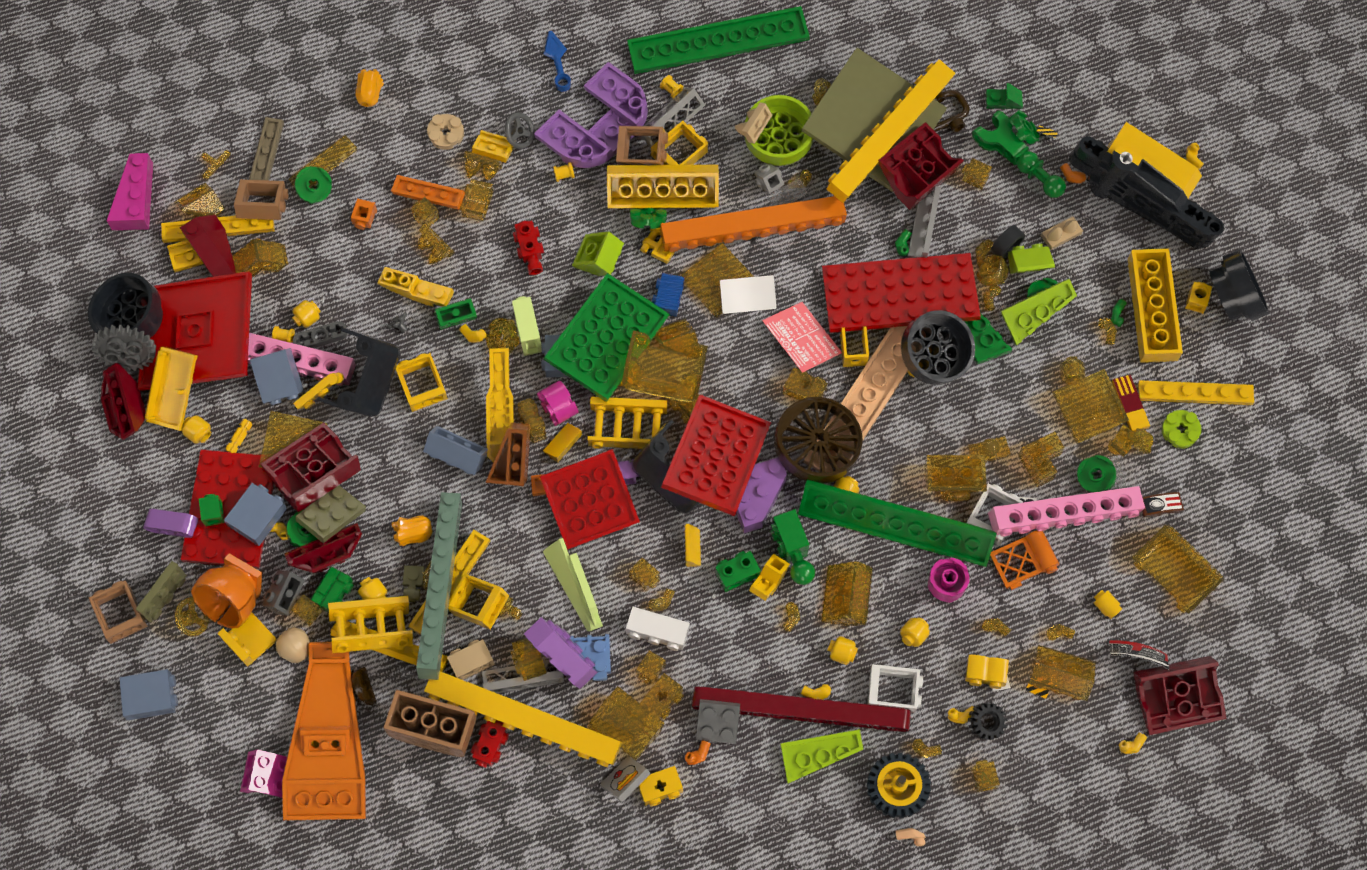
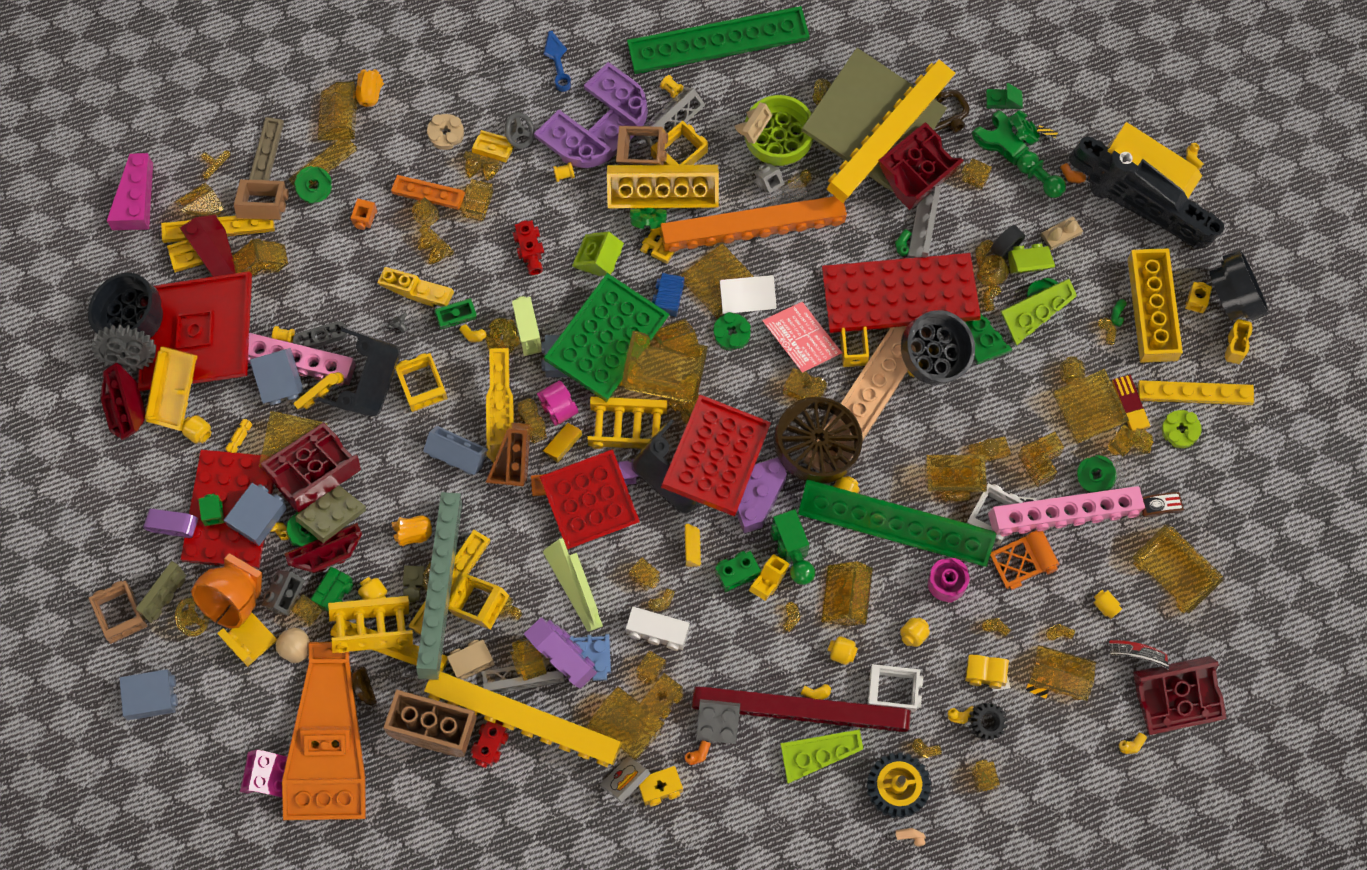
(306, 313): yellow head -> none
(338, 112): none -> clear yellow slope
(734, 341): none -> green plate
(1238, 341): none -> yellow brick

